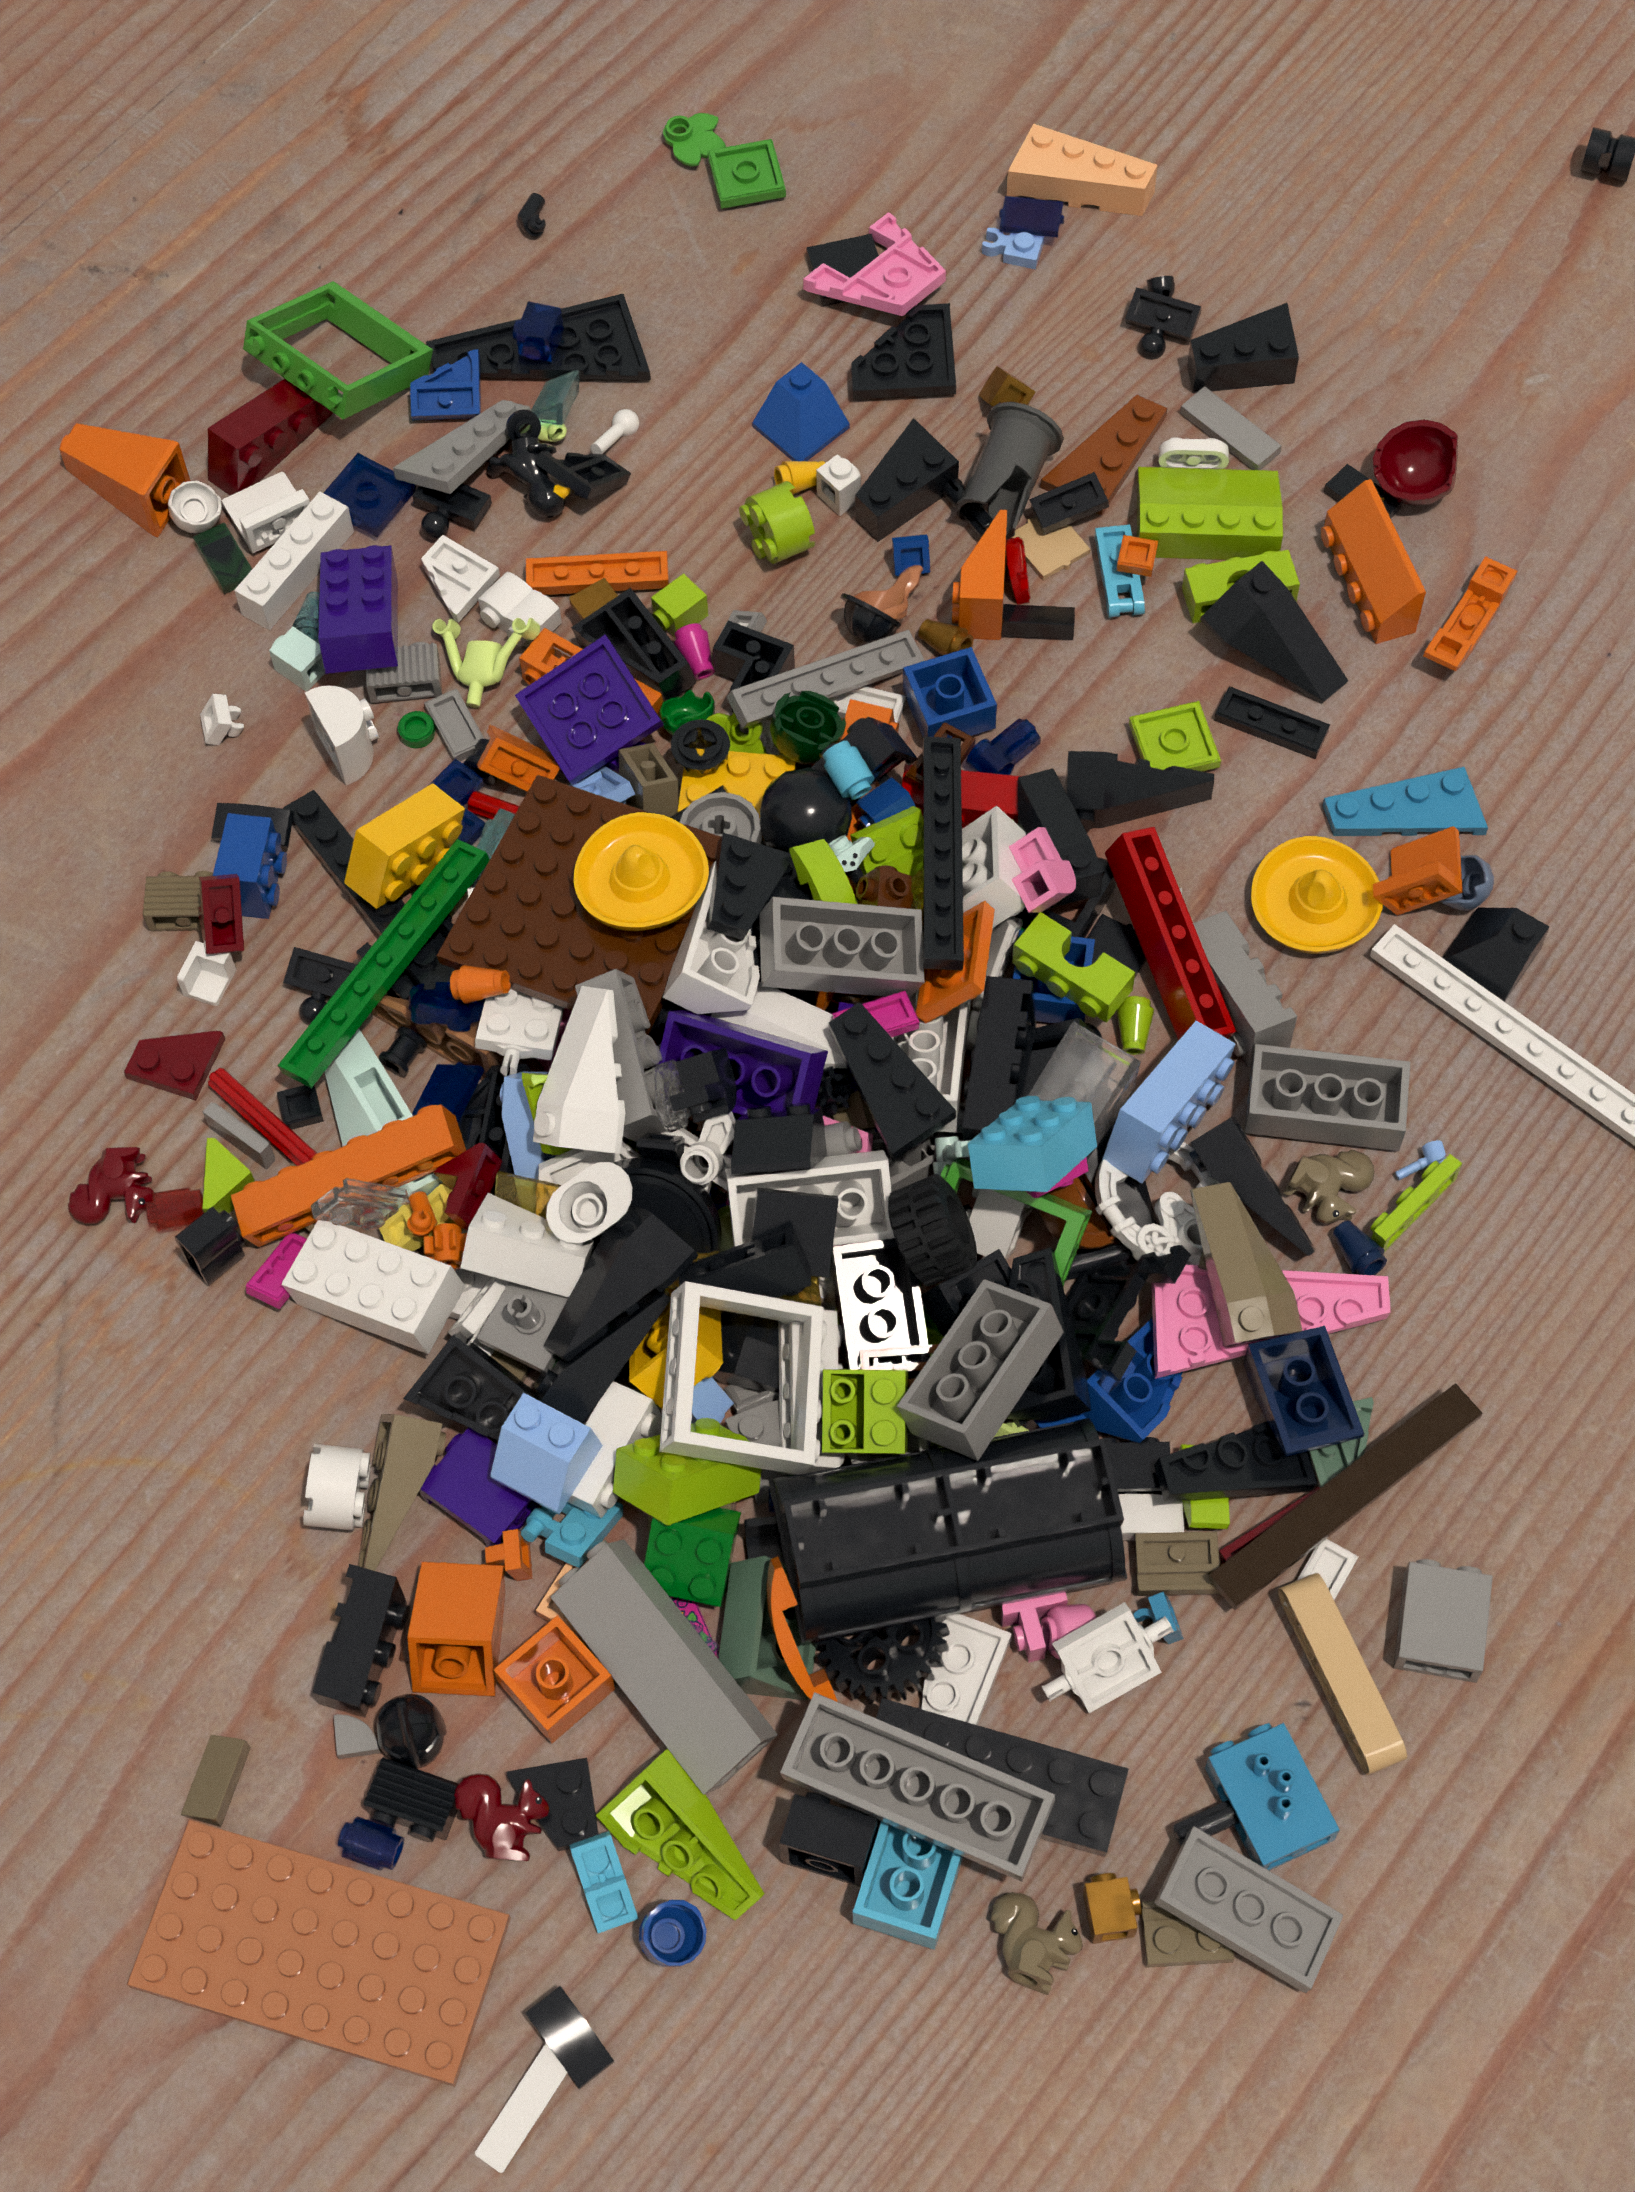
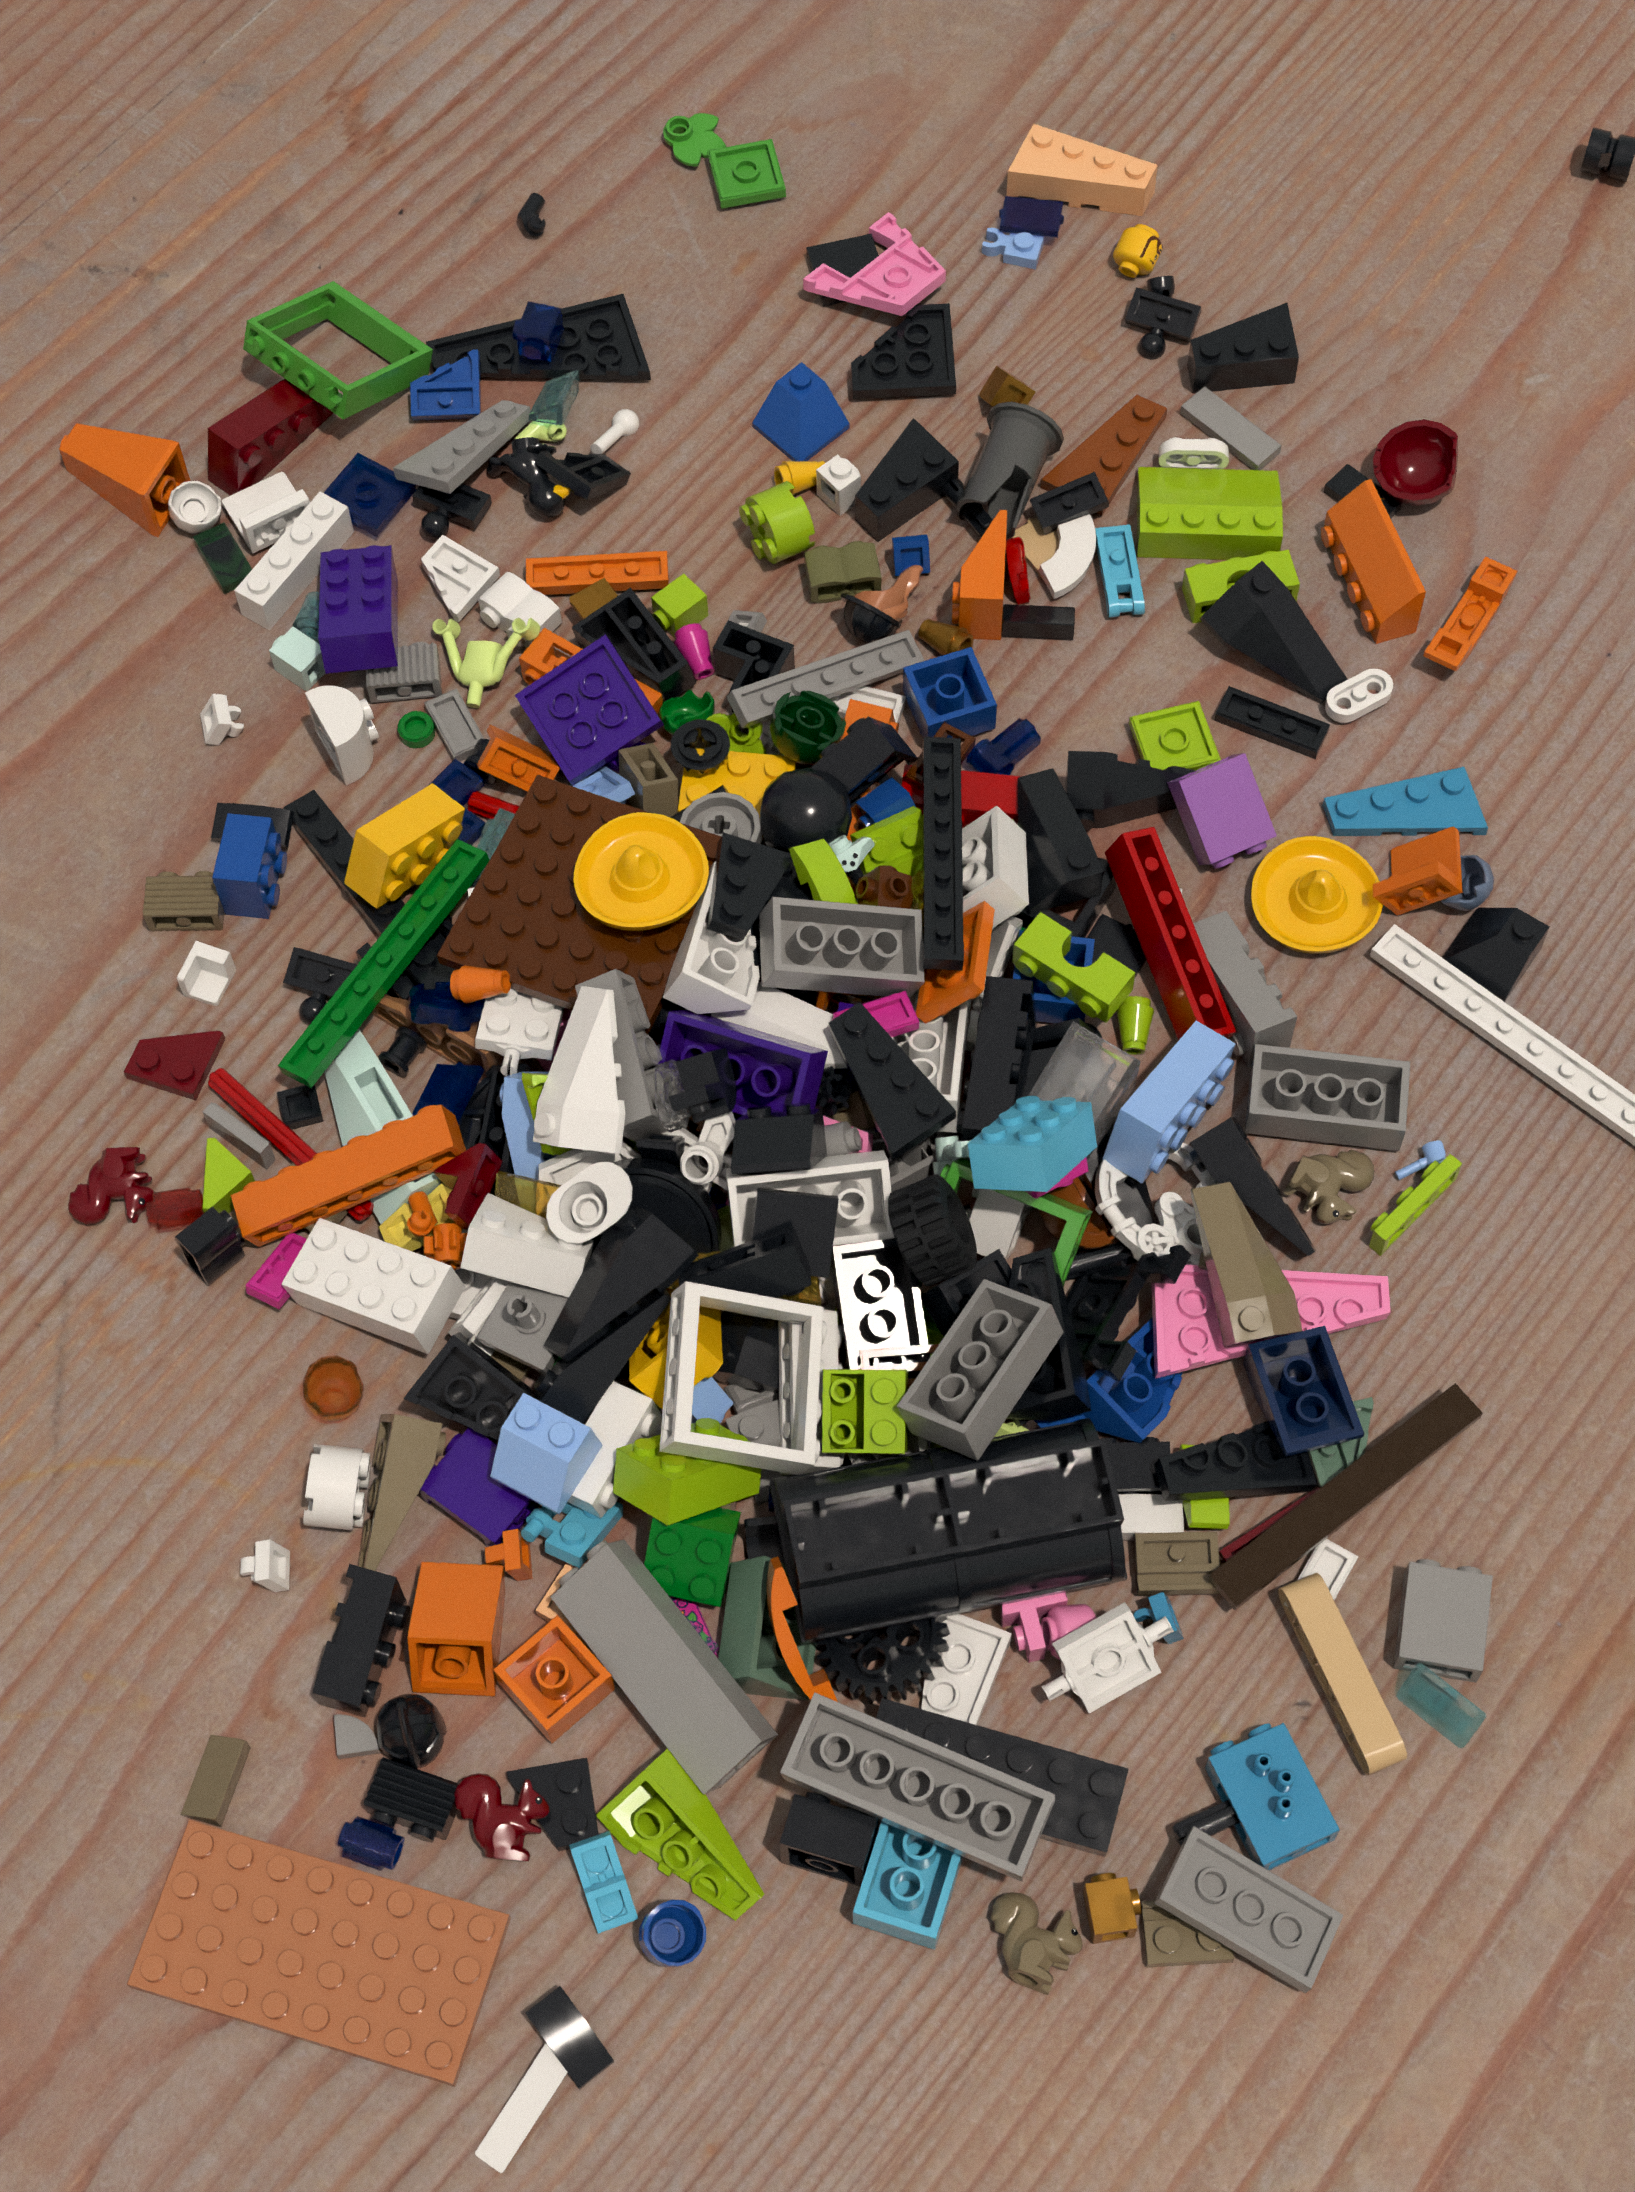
(221, 914): dark red slope -> none
(269, 1566): none -> white tile
(332, 1388): none -> clear orange hair
(360, 1204): clear plate -> none
(521, 417): black plate -> none
(841, 570): none -> olive brick
(848, 770): medium azure brick -> none
(1044, 874): bright pink brick -> none
(1072, 558): none -> white tile
(1137, 250): none -> yellow head
(1137, 555): orange tile -> none
(1222, 810): none -> medium lavender brick
(1356, 697): none -> white plate
(1359, 1250): dark blue cone -> none
(1441, 1705): none -> clear light blue slope

